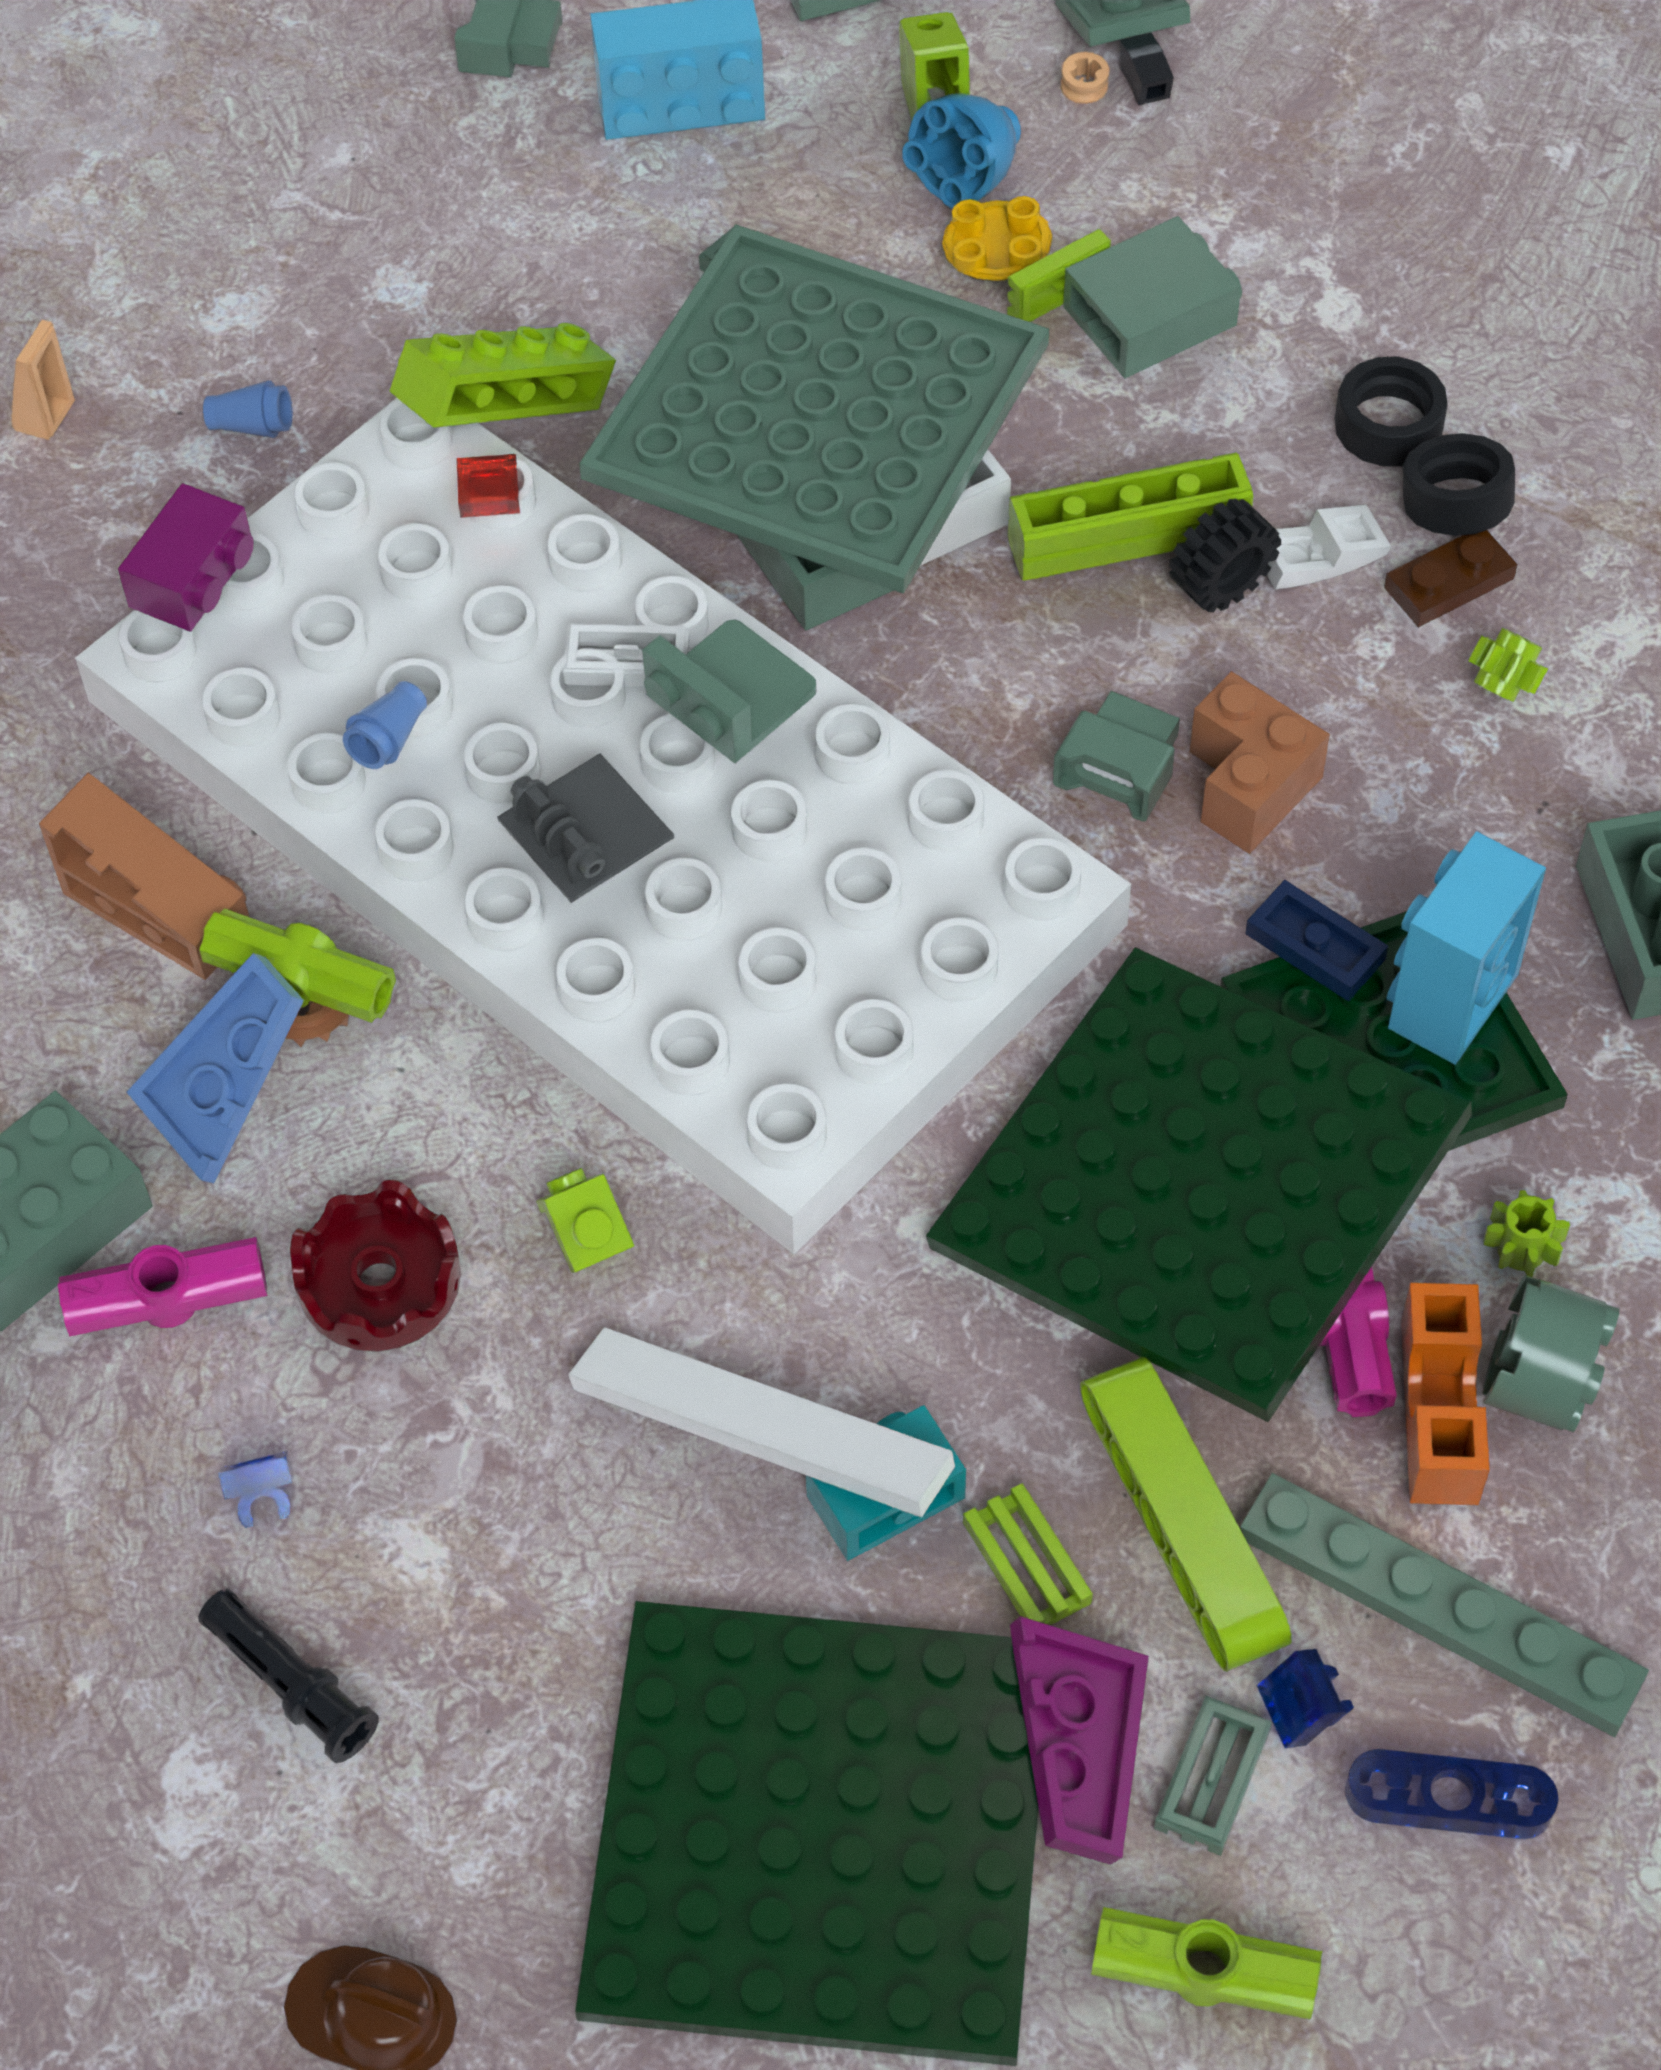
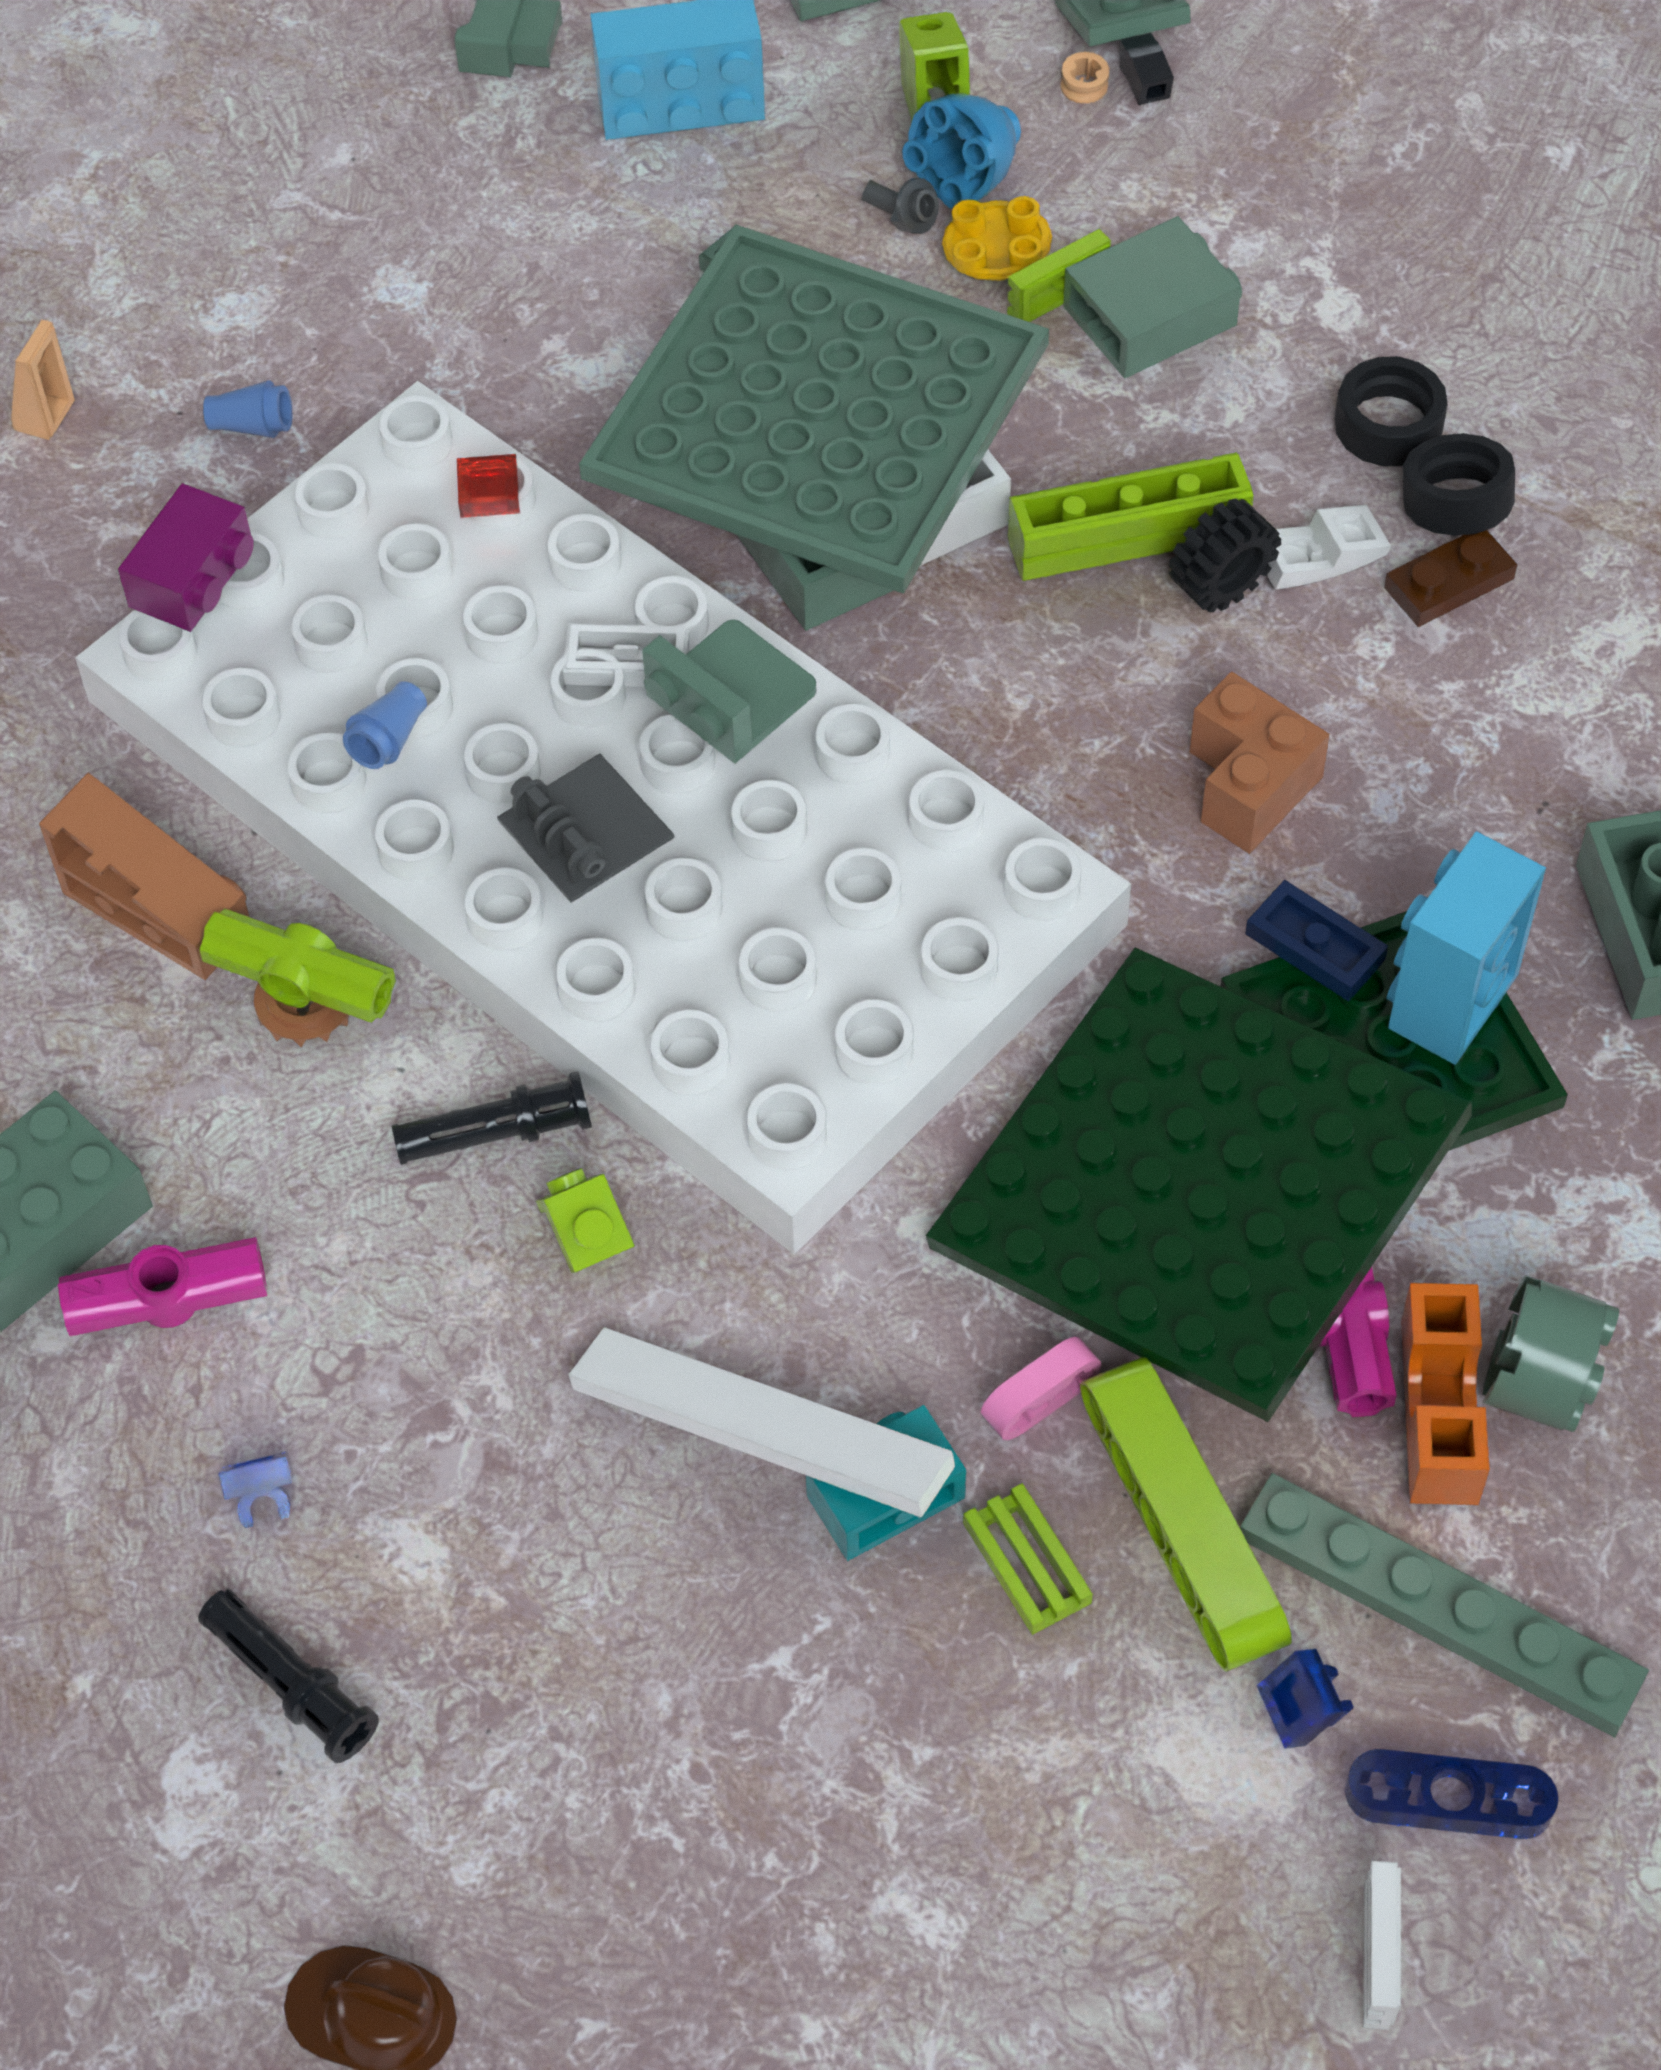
(217, 1066): medium blue wing -> none
(366, 1231): dark red plate -> none
(414, 1138): none -> black pin
(502, 375): lime brick -> none
(815, 1836): dark green plate -> none
(911, 209): none -> dark grey plate
(1040, 1388): none -> bright pink beam
(1081, 1733): magenta wing -> none
(1120, 753): sand green piece -> none
(1192, 1827): sand green tile -> none
(1255, 1973): lime piece -> none
(1382, 1945): none -> white tile
(1507, 664): lime gear -> none
(1526, 1233): lime gear -> none

